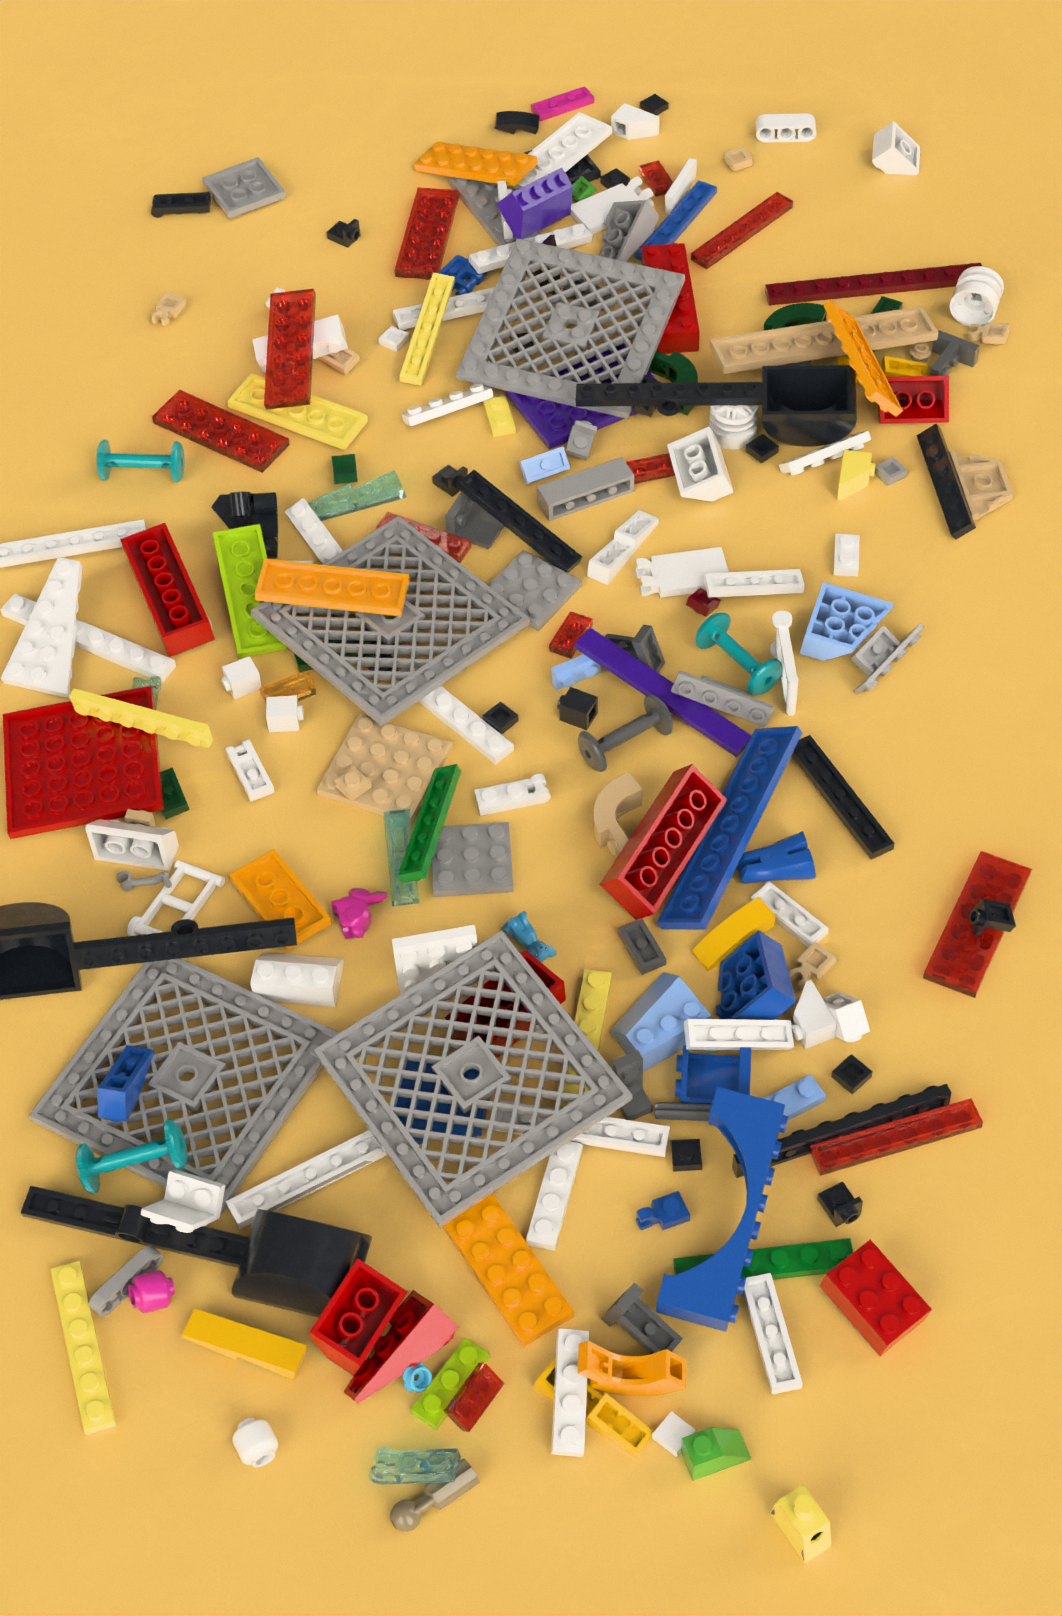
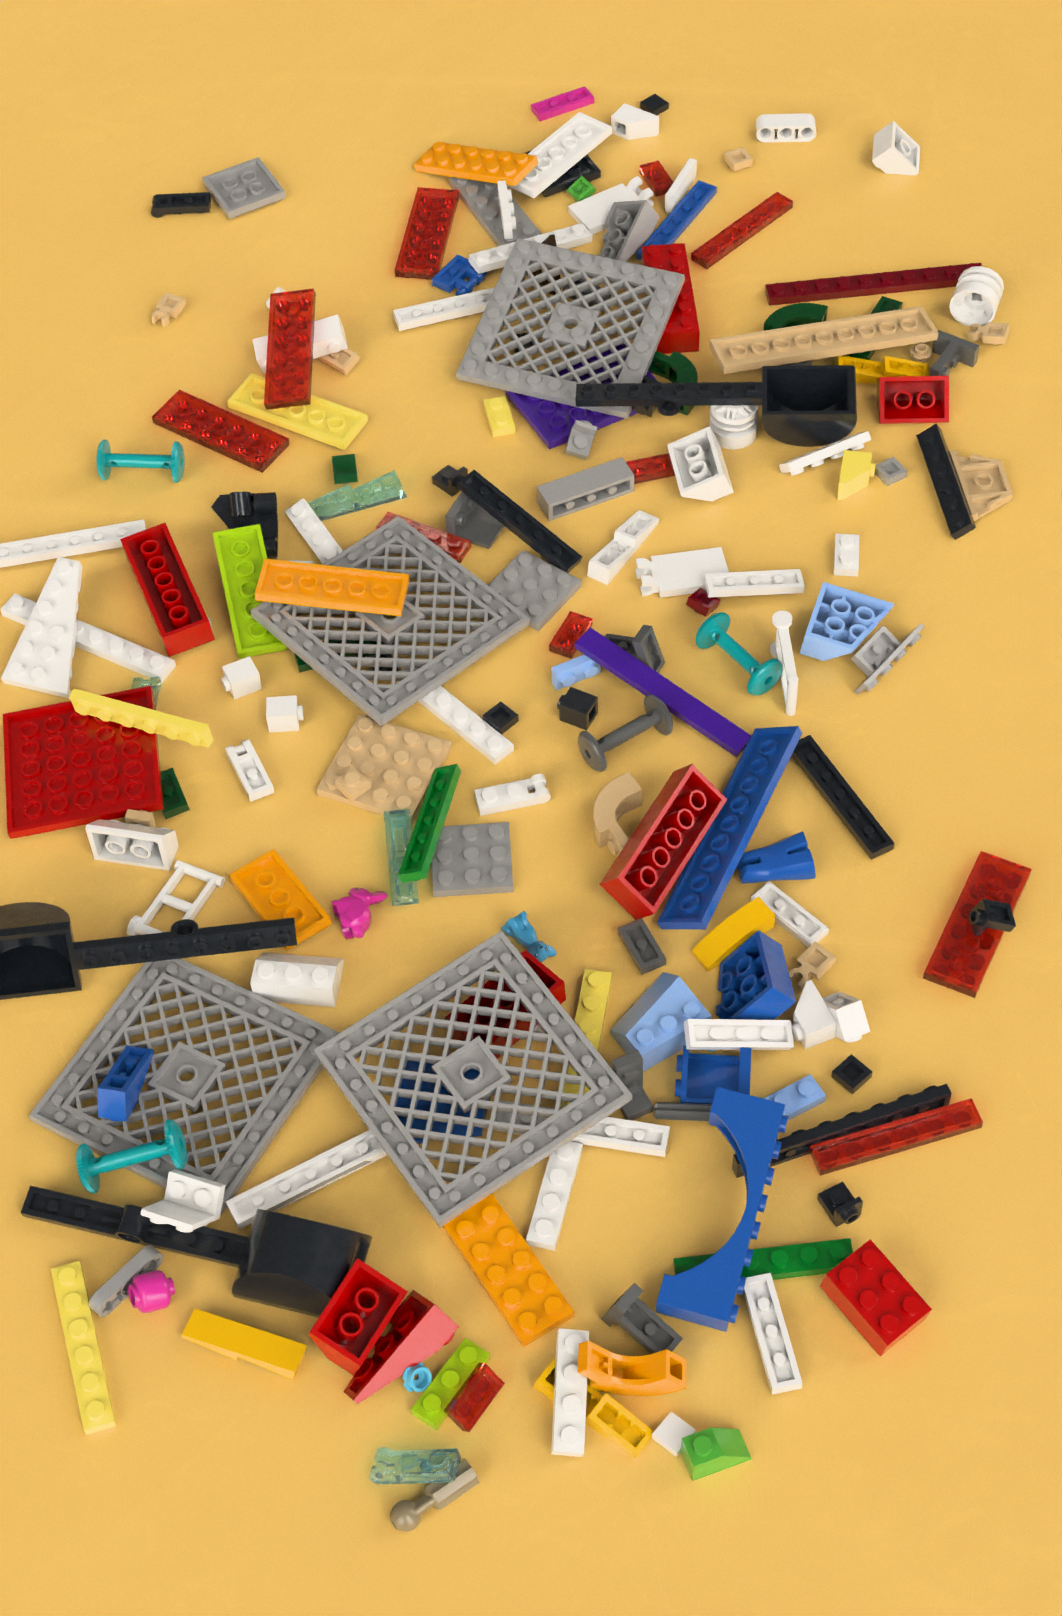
(129, 883): light grey piece -> none
(255, 1442): white head -> none
(299, 684): clear yellow panel -> none
(344, 233): black bracket -> none
(394, 338): white tile -> none
(426, 953): white plate -> none
(427, 329): light yellow plate -> none
(439, 407): white plate -> none
(511, 120): black slope -> none
(537, 204): dark purple slope -> none
(544, 465): light blue plate -> none
(614, 178): black plate -> none
(666, 1211): blue plate -> none
(686, 1155): black plate -> none
(722, 697): light grey bracket -> none
(762, 448): black plate -> none
(800, 1520): light yellow torso -> none
(862, 359): light orange plate -> none

